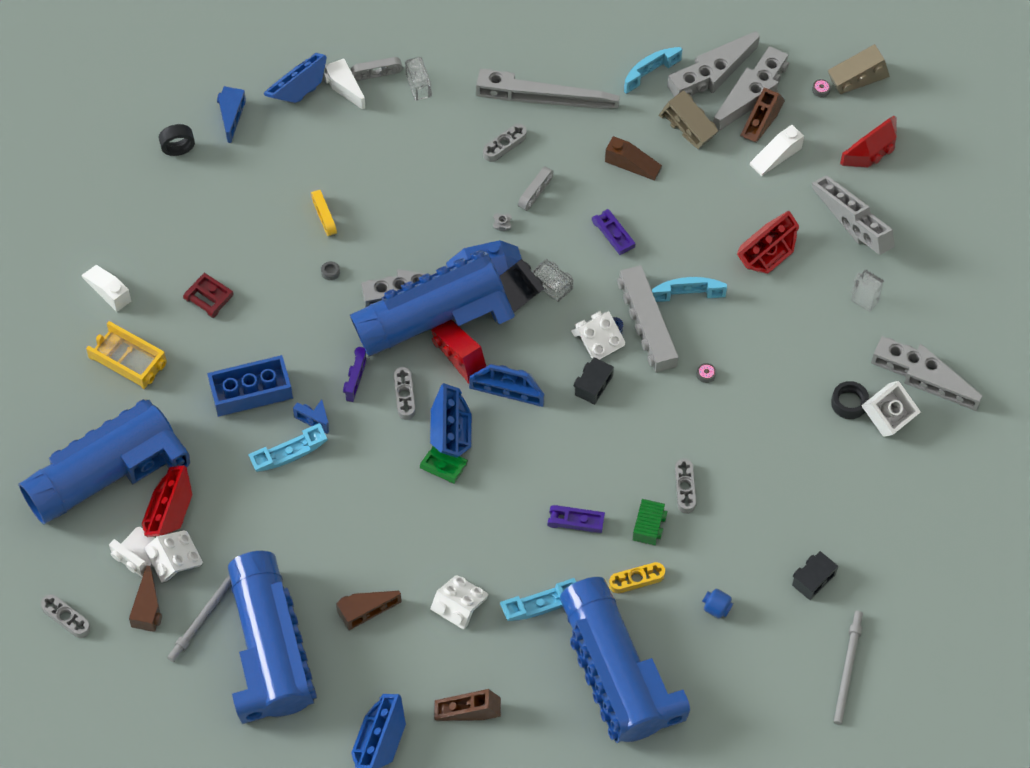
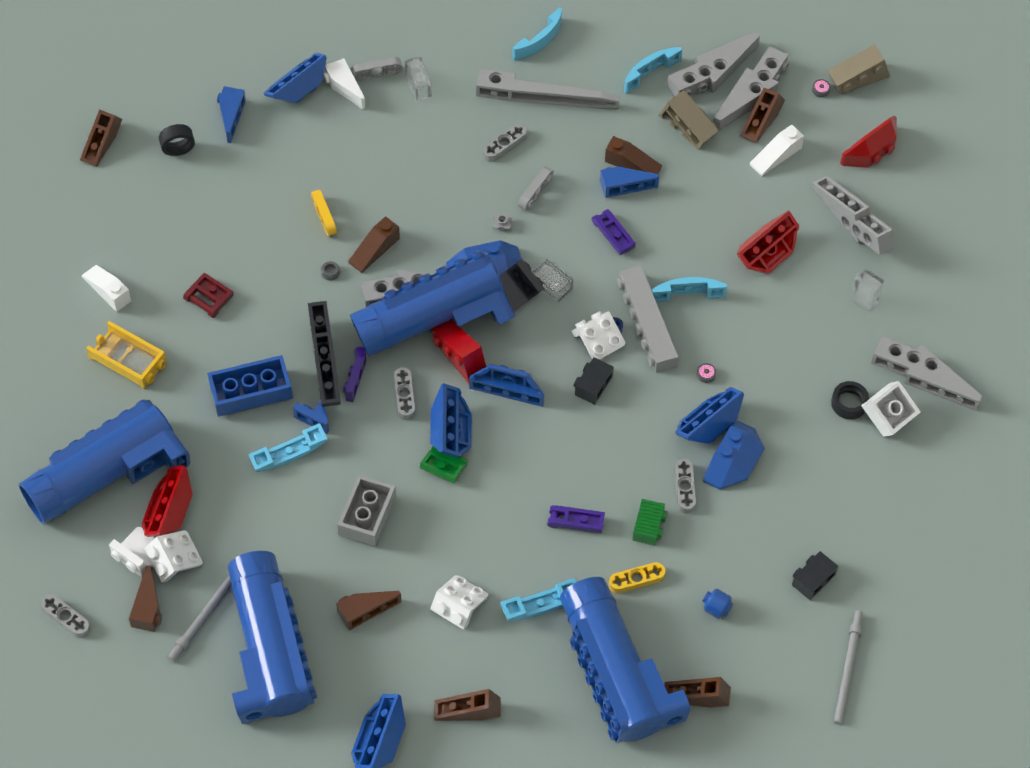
(100, 138): none -> reddish brown slope
(324, 354): none -> black brick
(366, 510): none -> light grey brick
(375, 244): none -> reddish brown slope
(527, 48): none -> medium azure slope
(622, 181): none -> blue slope
(702, 692): none -> reddish brown slope
(711, 417): none -> blue wedge
(734, 457): none -> blue wedge

